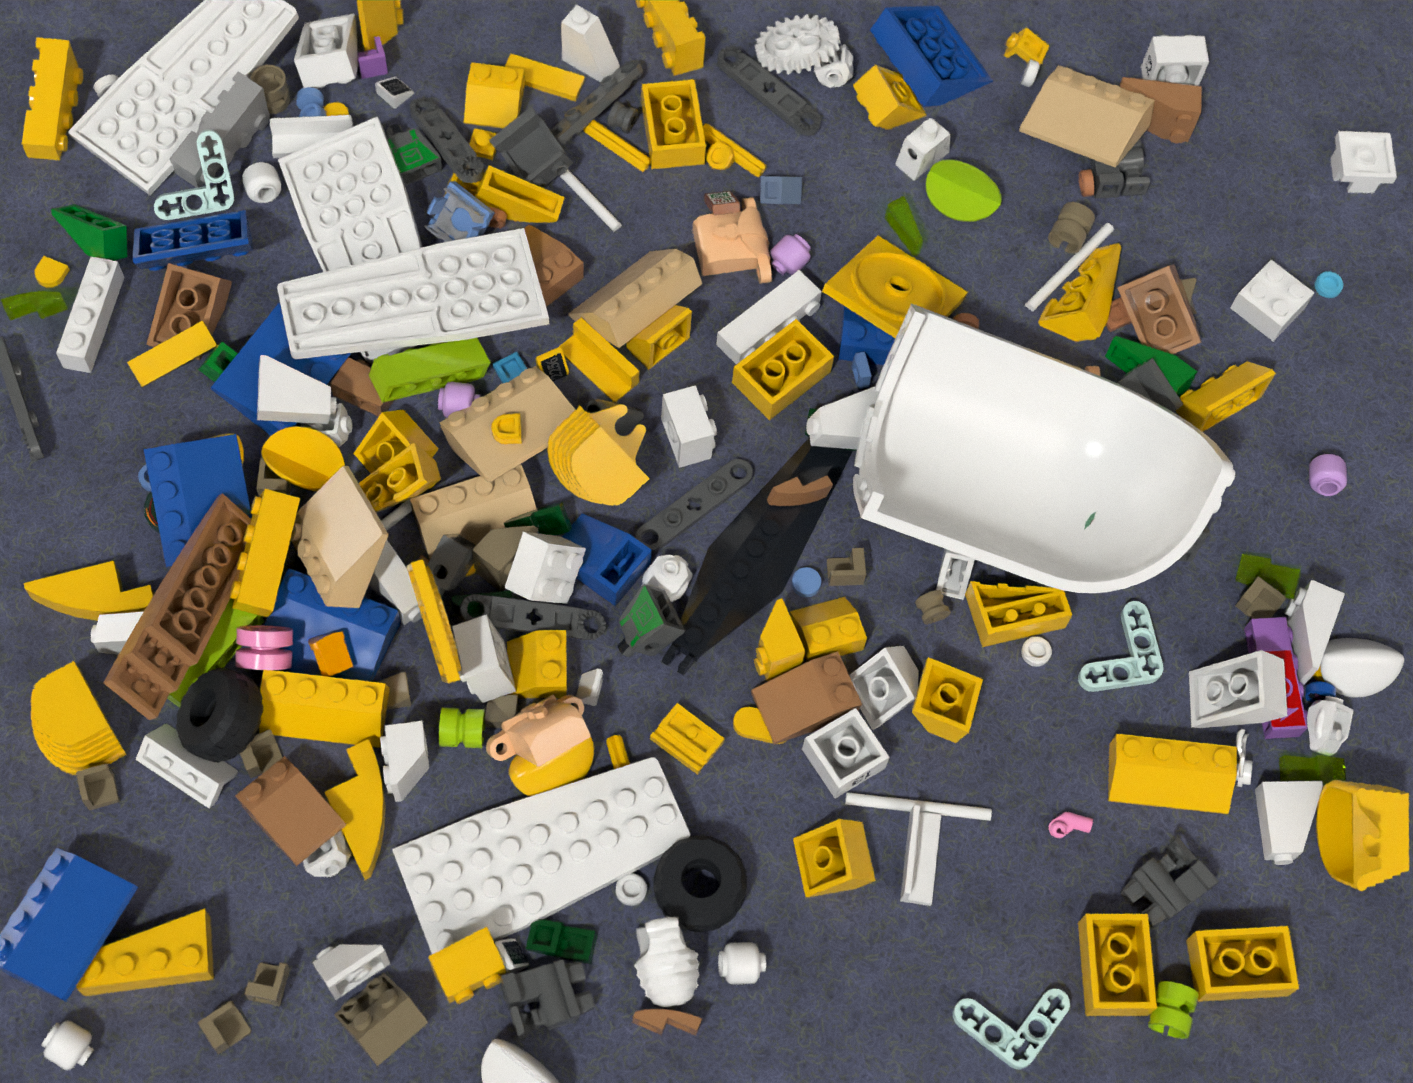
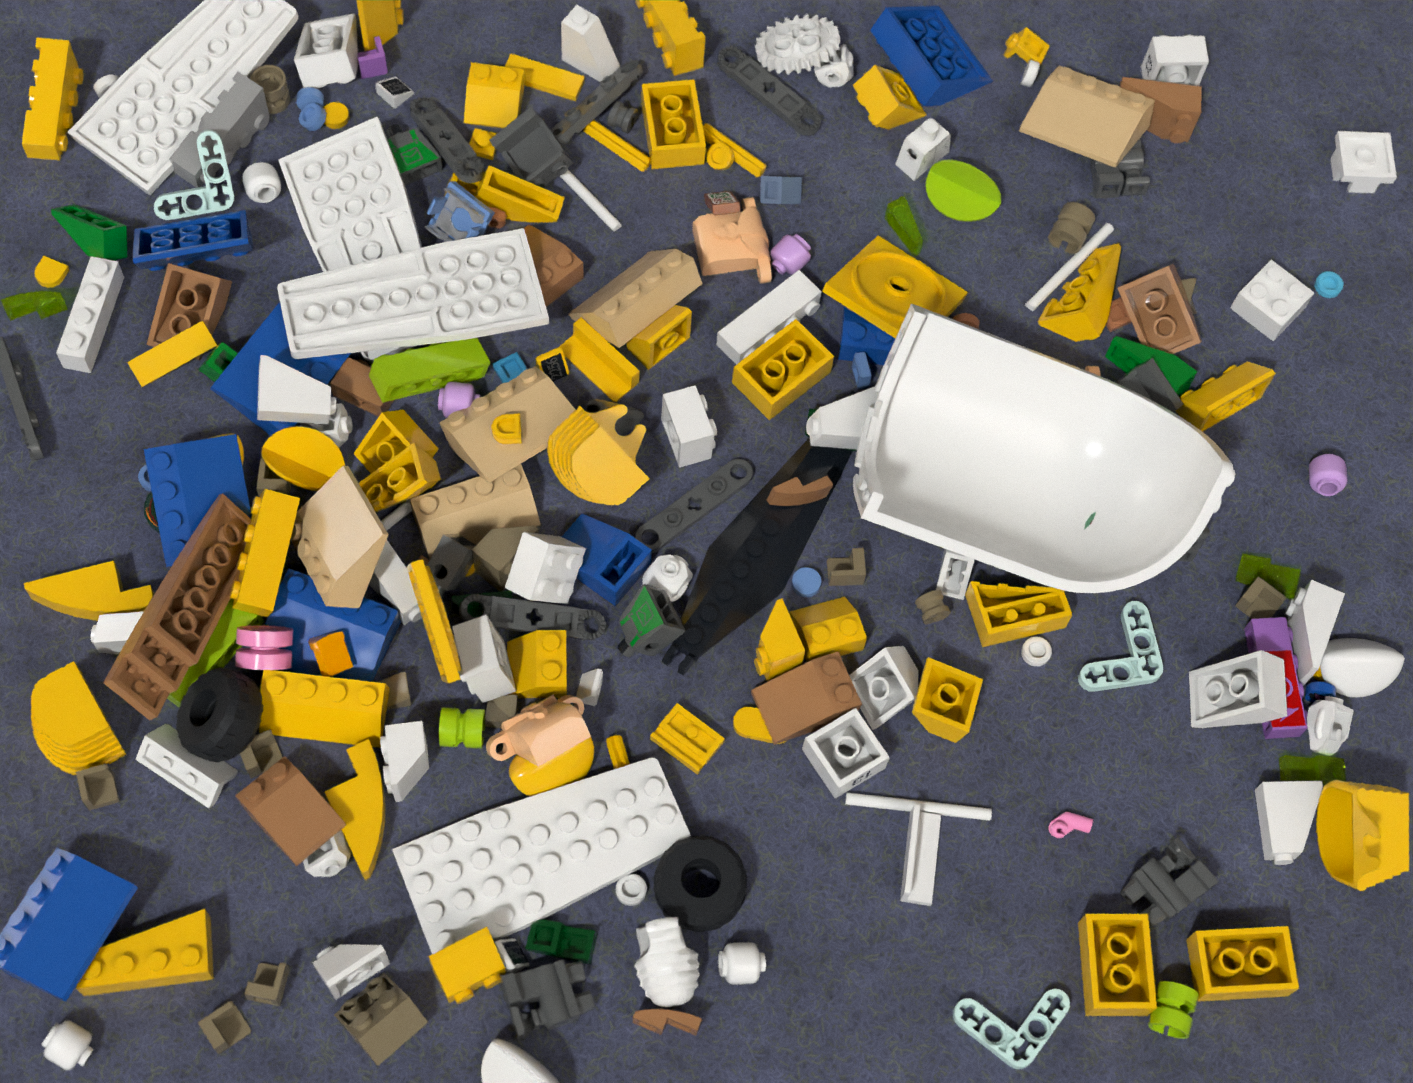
(300, 132): white panel -> none
(548, 519): dark green slope -> none
(834, 858): yellow slope -> none
(1086, 183): nougat tile -> none
(1171, 773): yellow slope -> none
(1244, 768): white plate -> none

